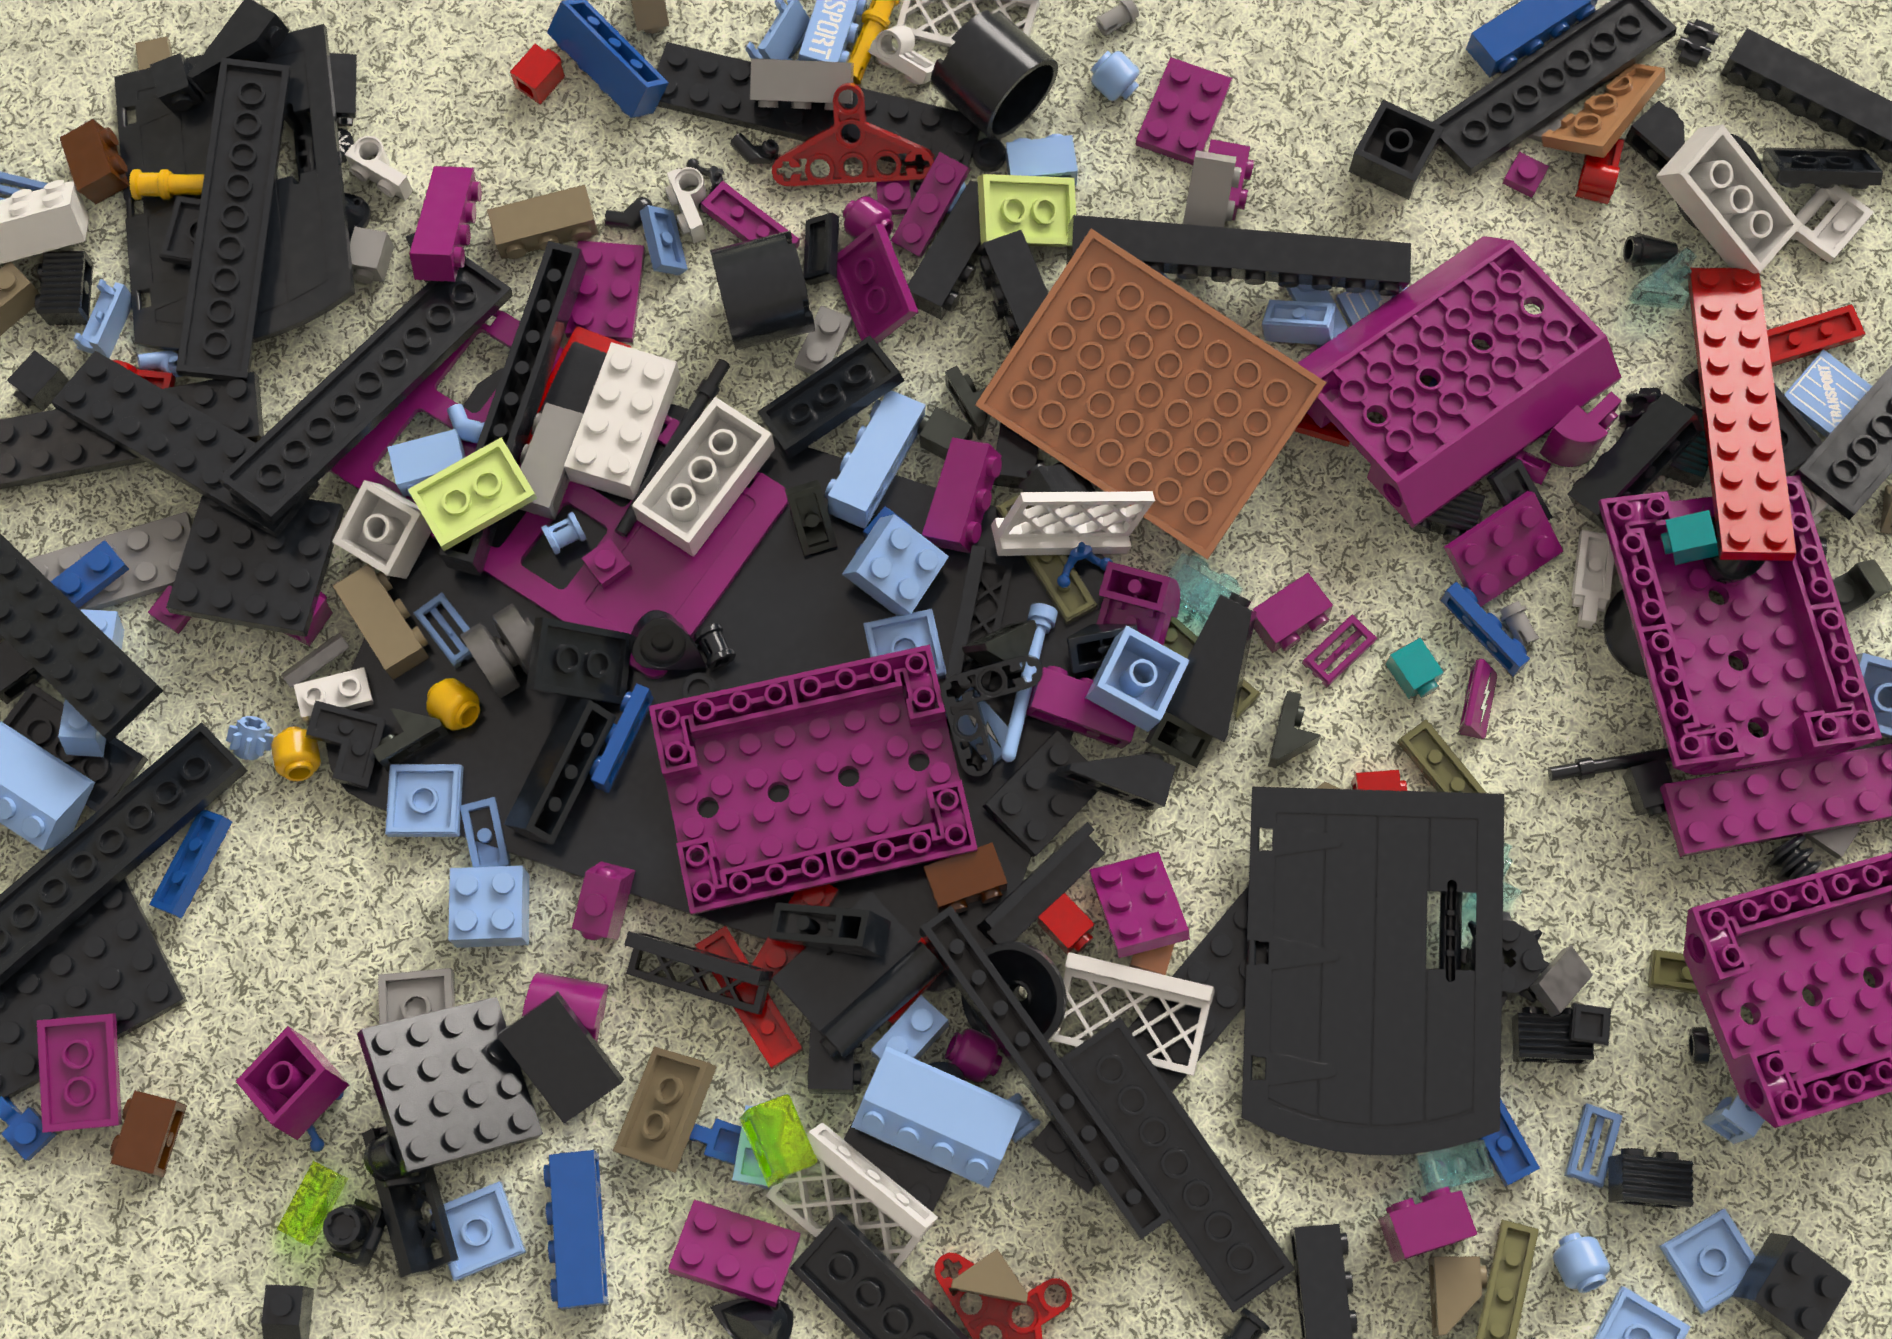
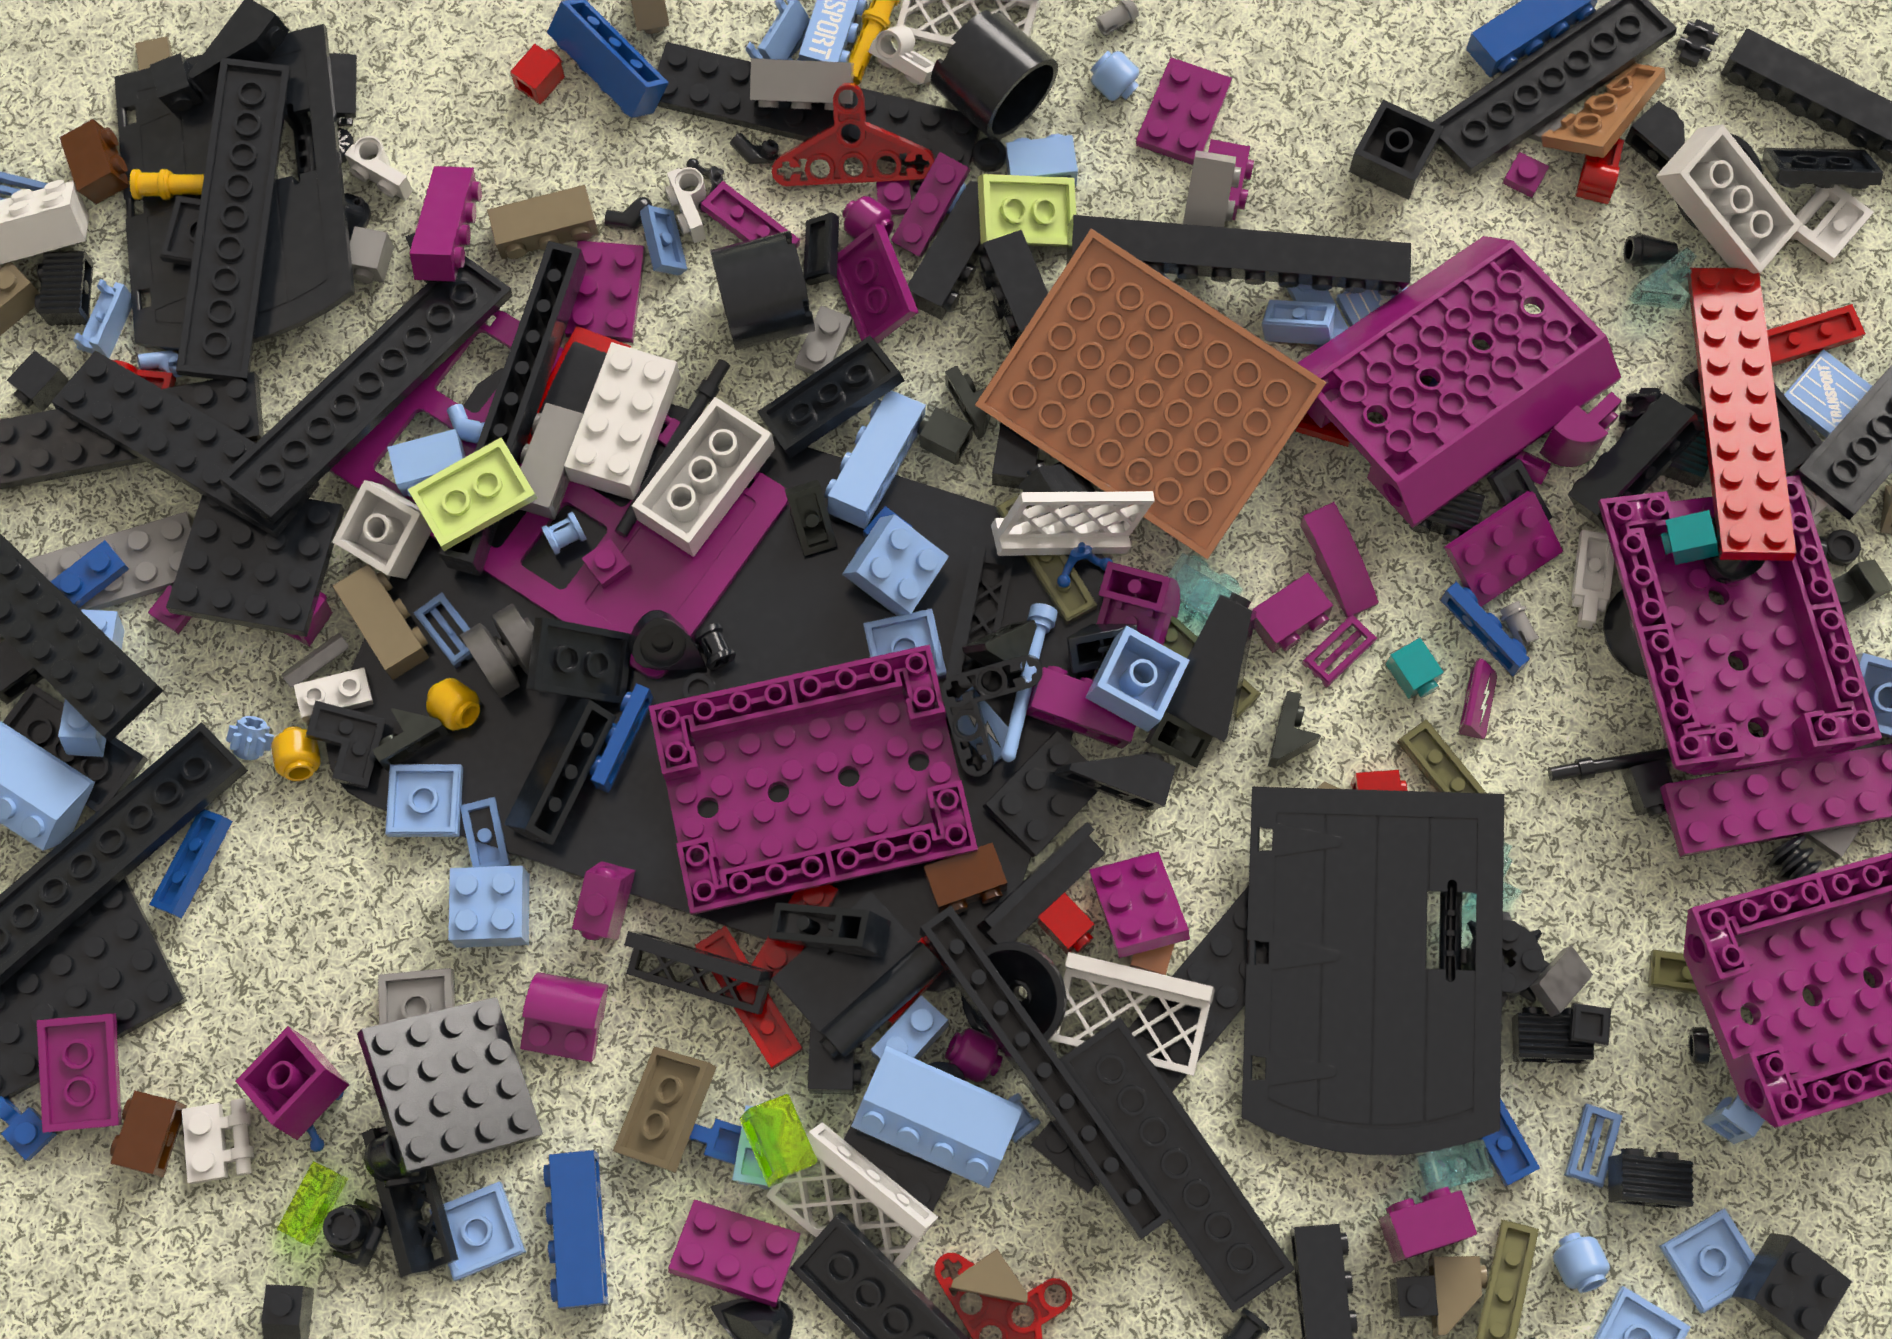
(206, 1144): none -> white plate
(560, 1057): black tile -> none
(962, 495): magenta brick -> none
(1339, 559): none -> magenta slope
(1413, 1297): none -> black brick
(1842, 547): none -> black tile

